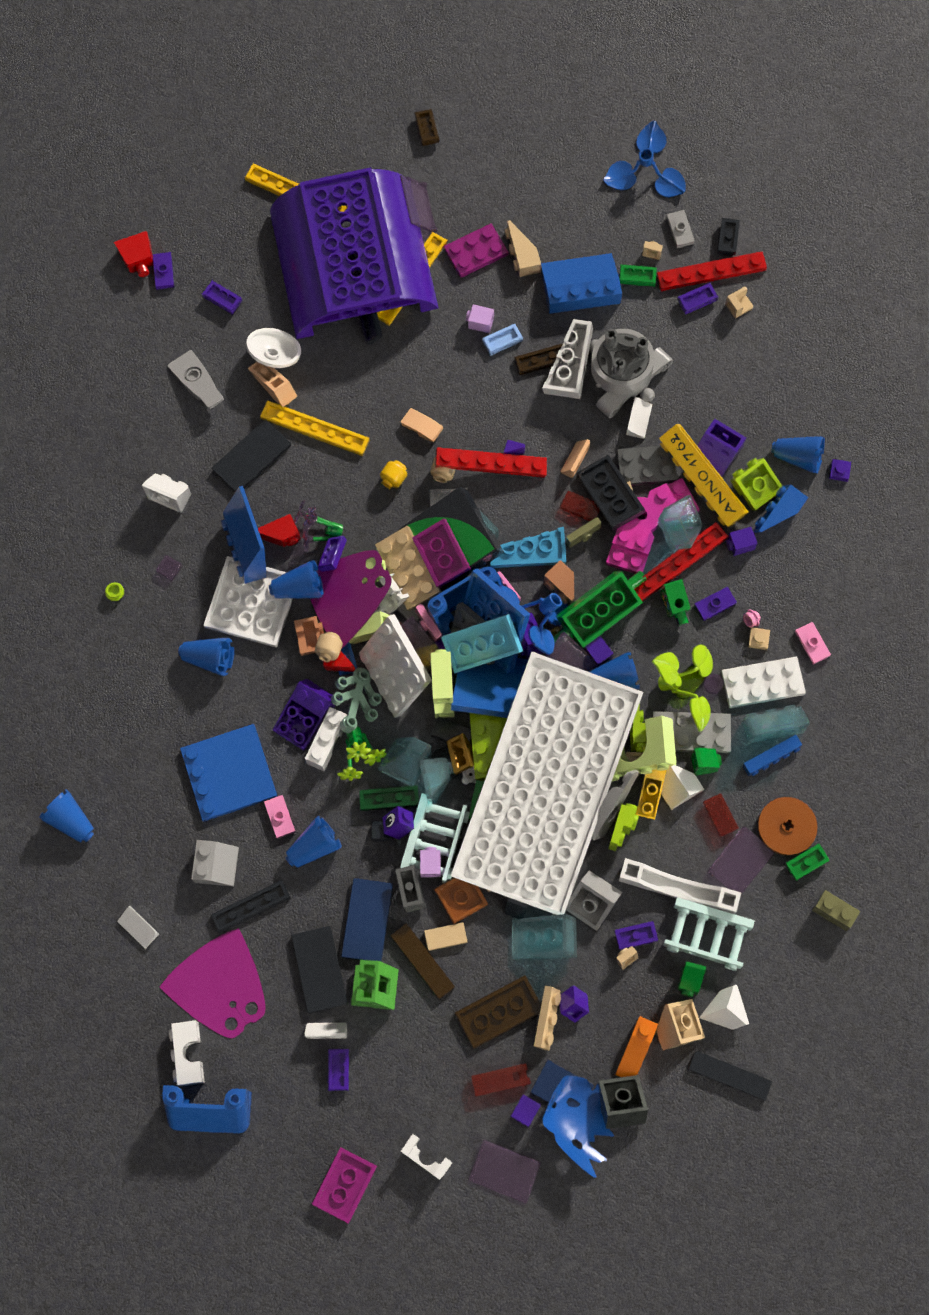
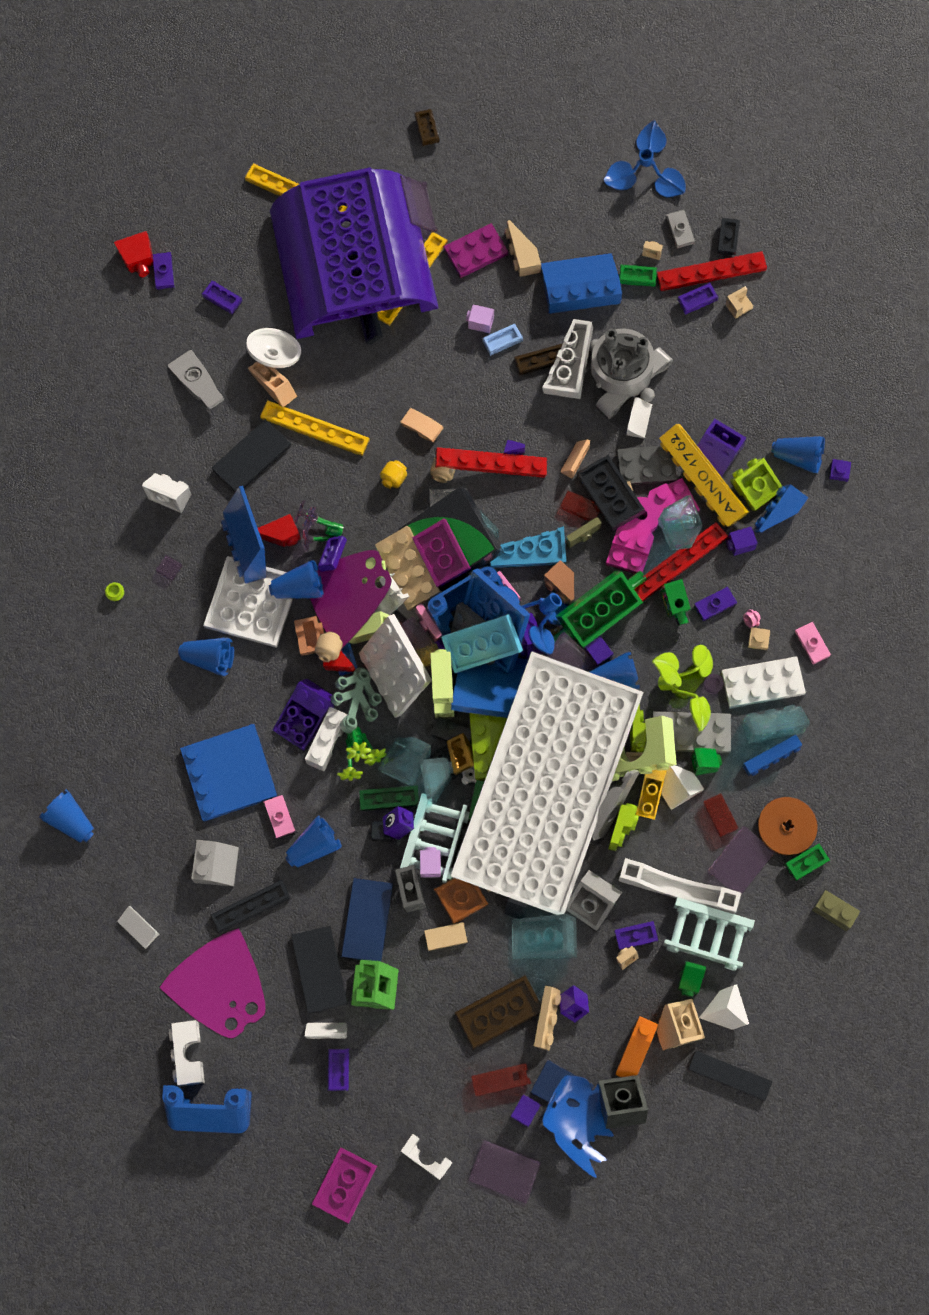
(422, 961): dark brown tile -> none

